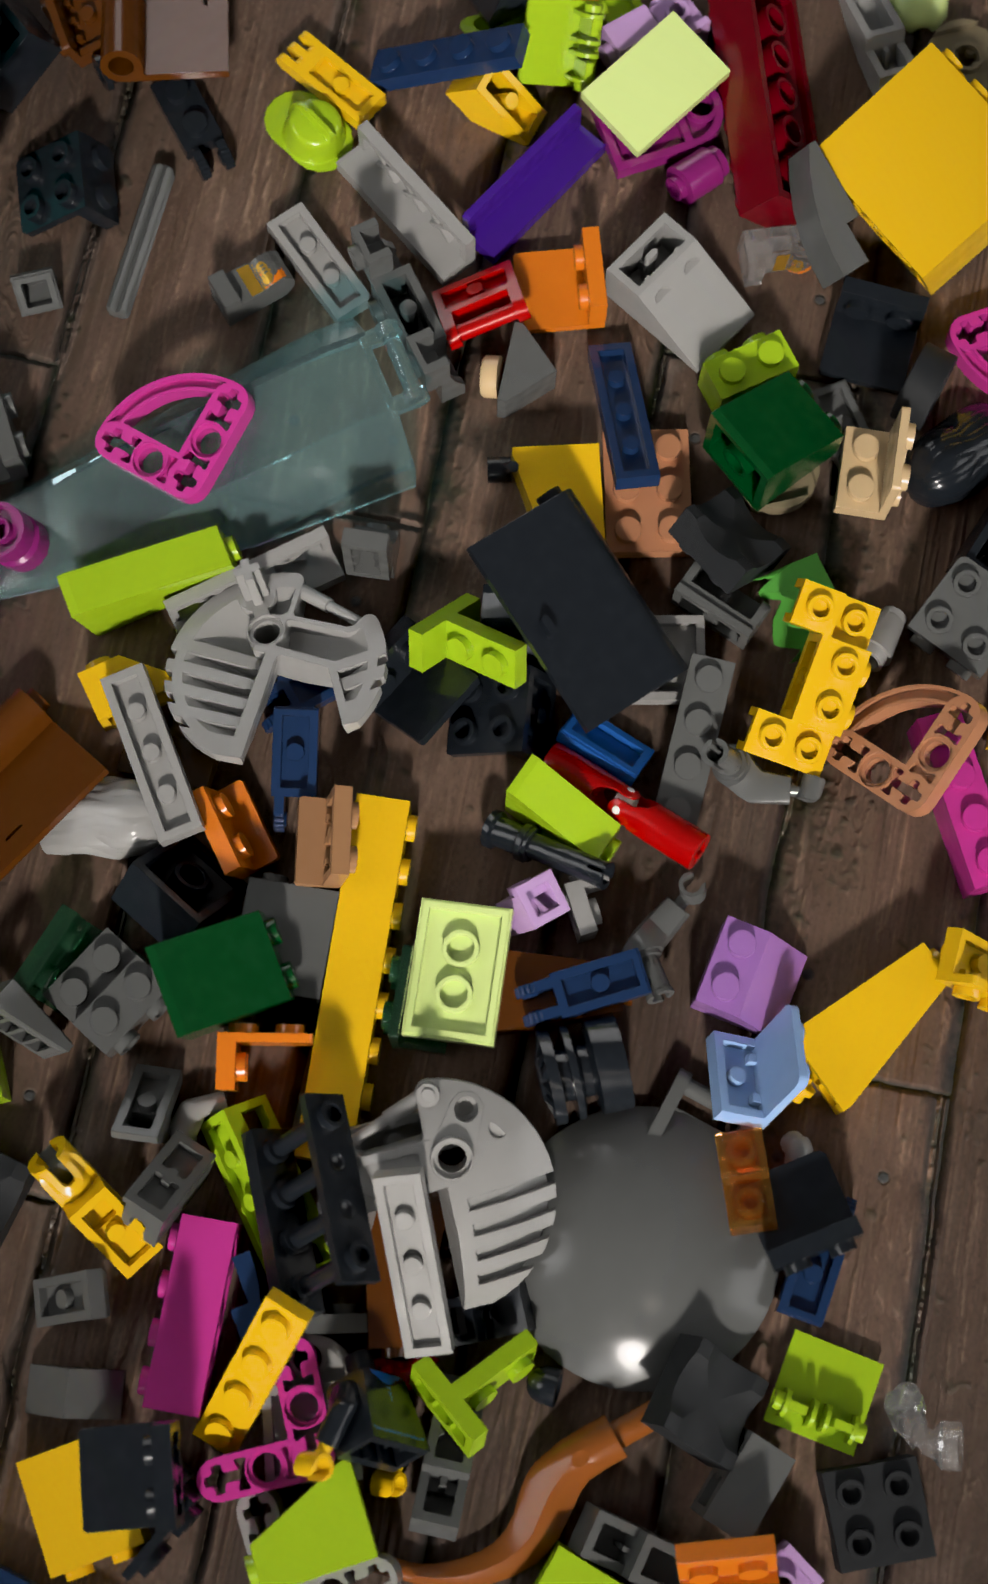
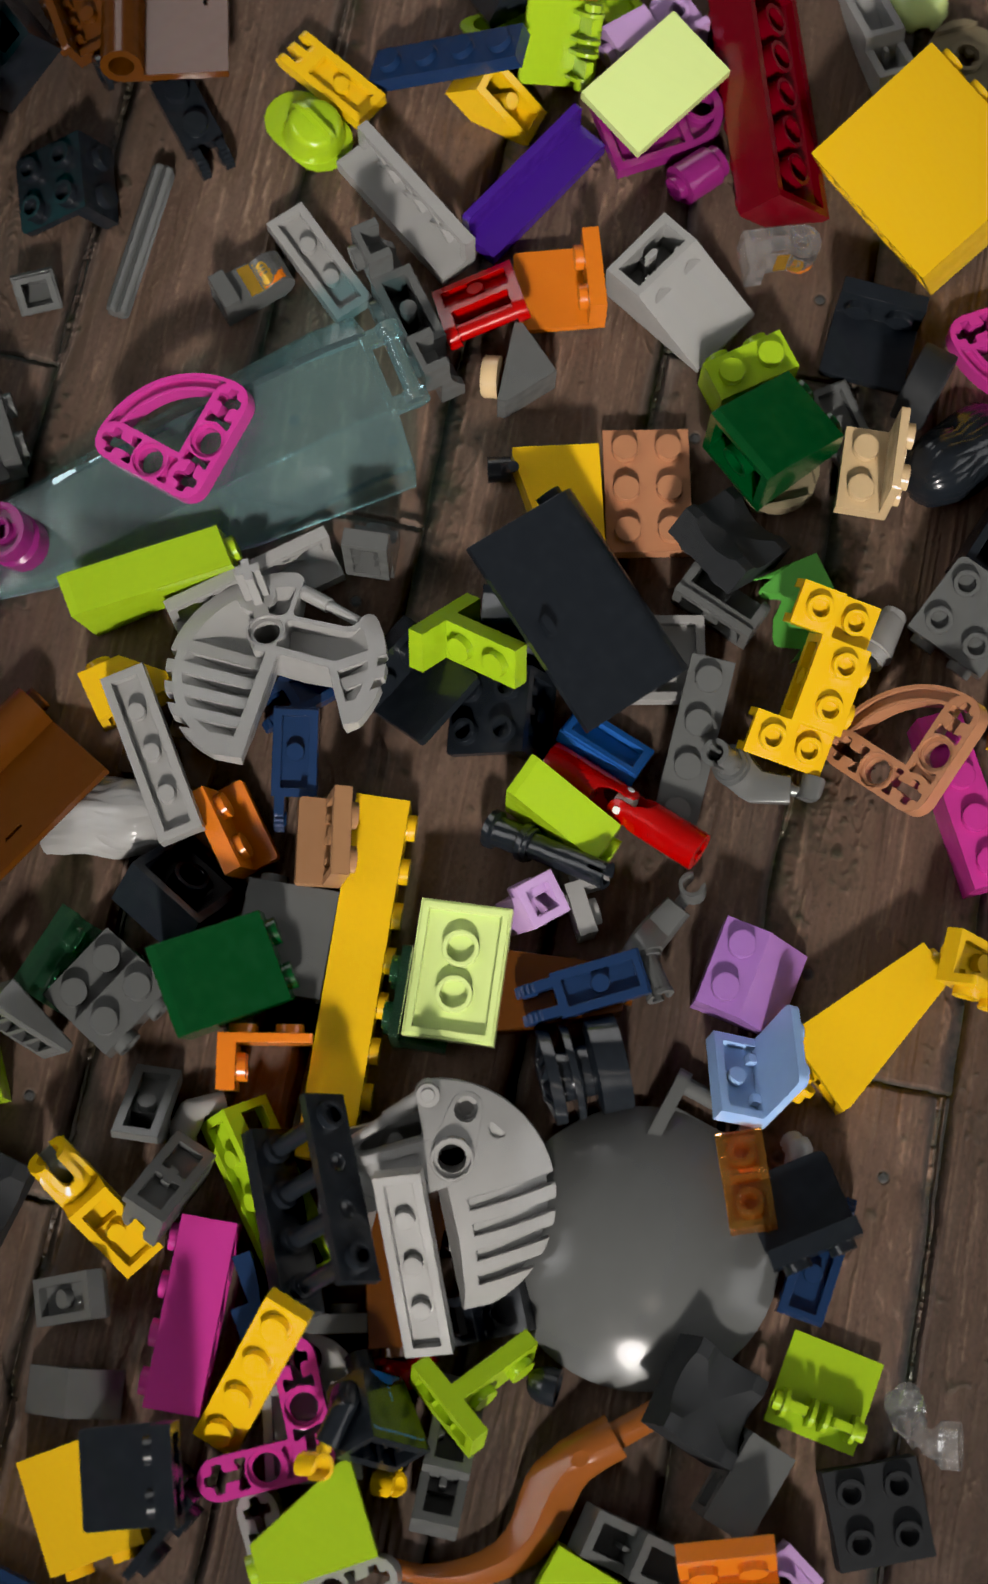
(623, 416): dark blue plate -> none
(822, 216): dark grey slope -> none

